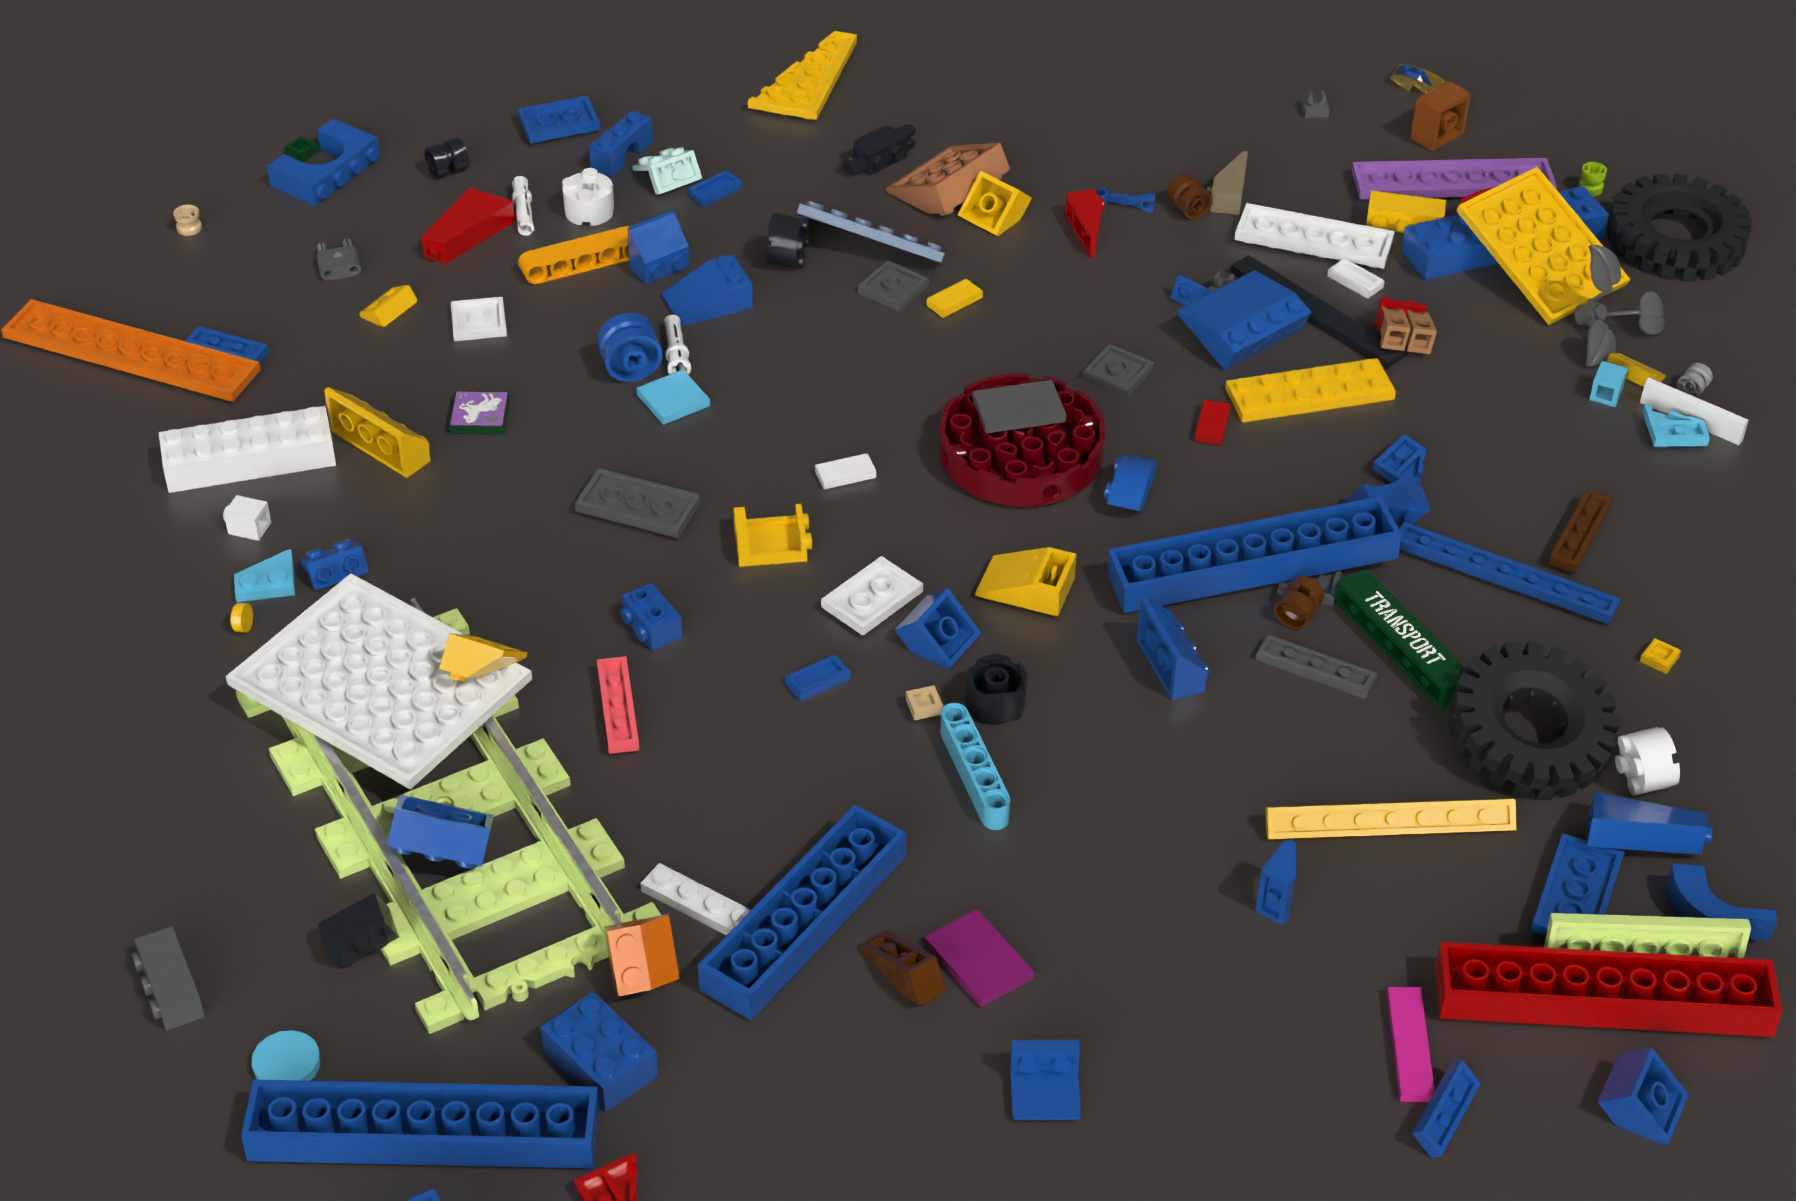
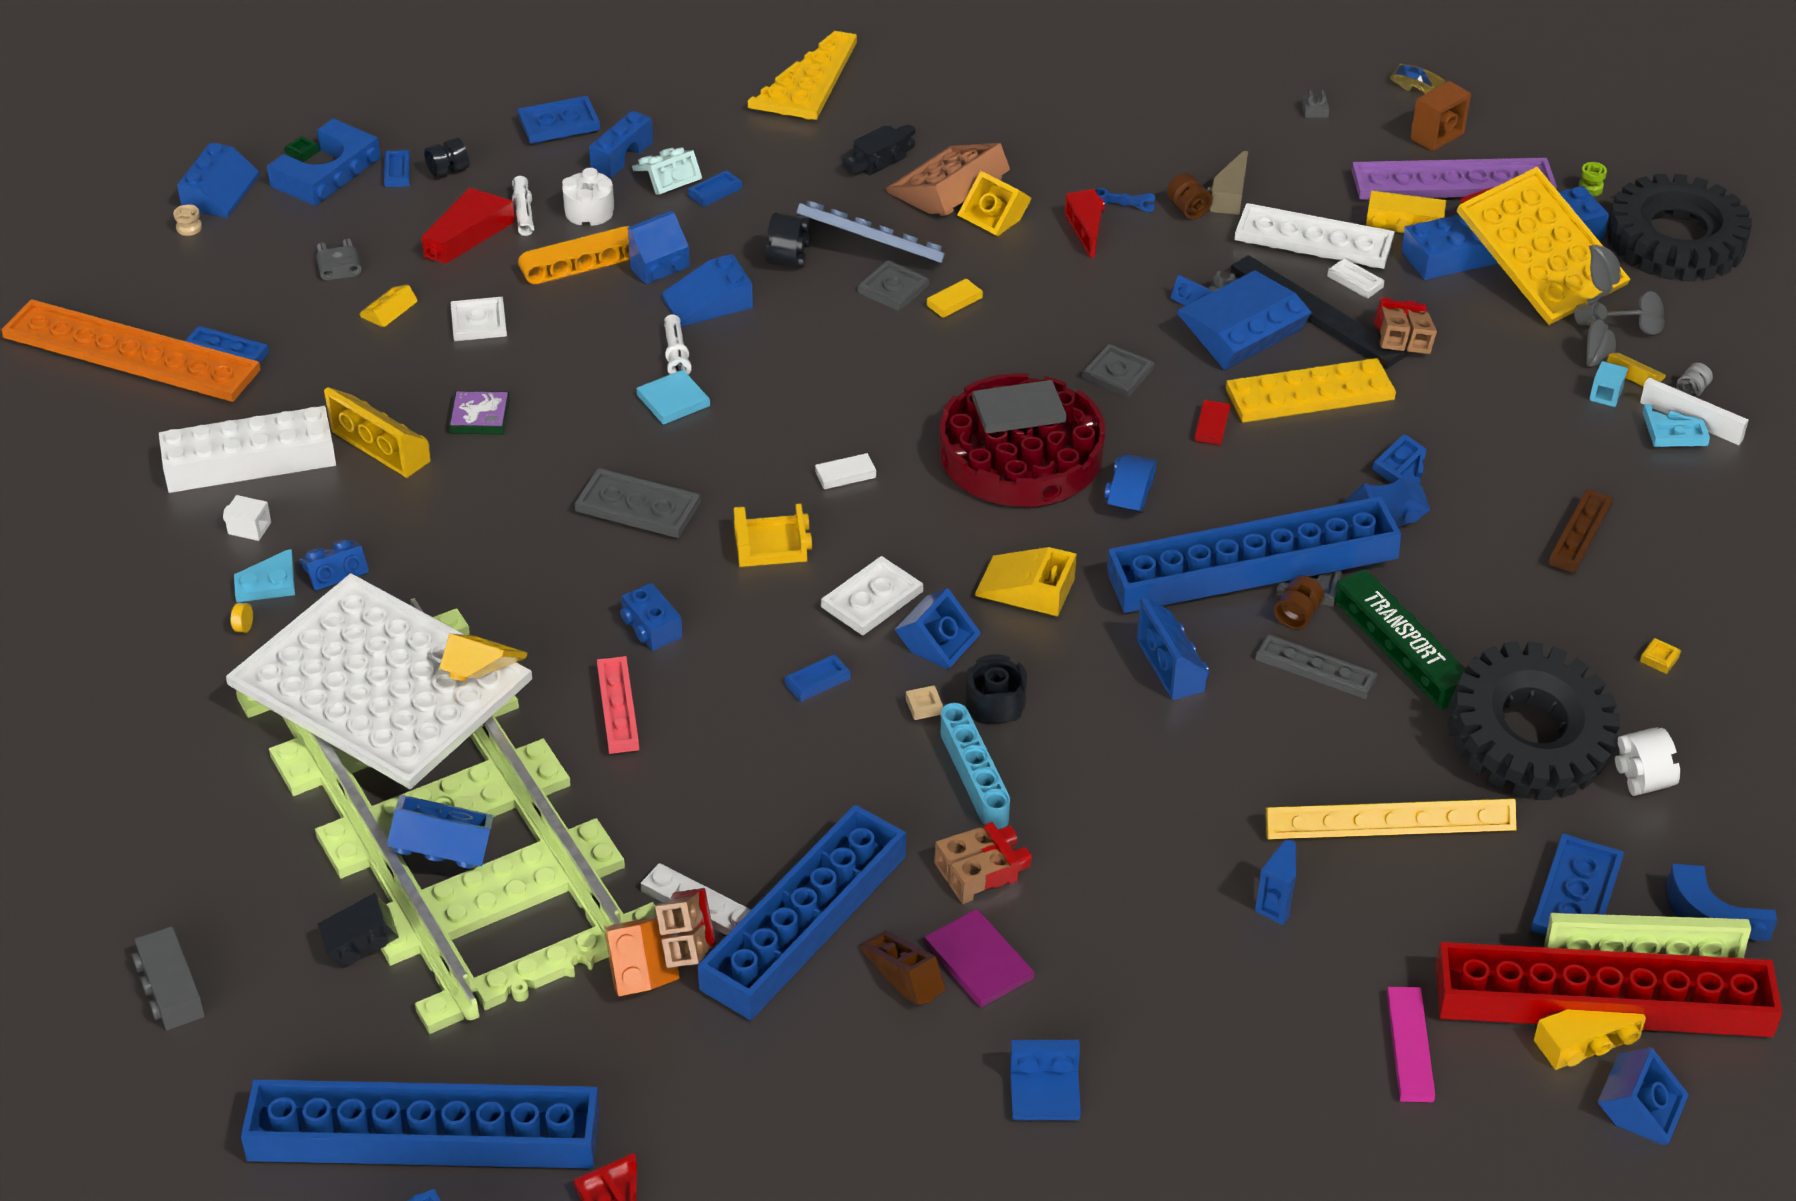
(217, 180): none -> blue slope
(286, 1057): medium azure tile -> none
(397, 168): none -> blue tile
(599, 1050): blue brick -> none
(629, 347): blue wheel -> none
(691, 921): none -> medium nougat hips
(980, 860): none -> medium nougat hips
(1446, 1108): blue plate -> none
(1508, 573): blue plate -> none
(1579, 1034): none -> yellow slope
(1645, 826): blue slope -> none

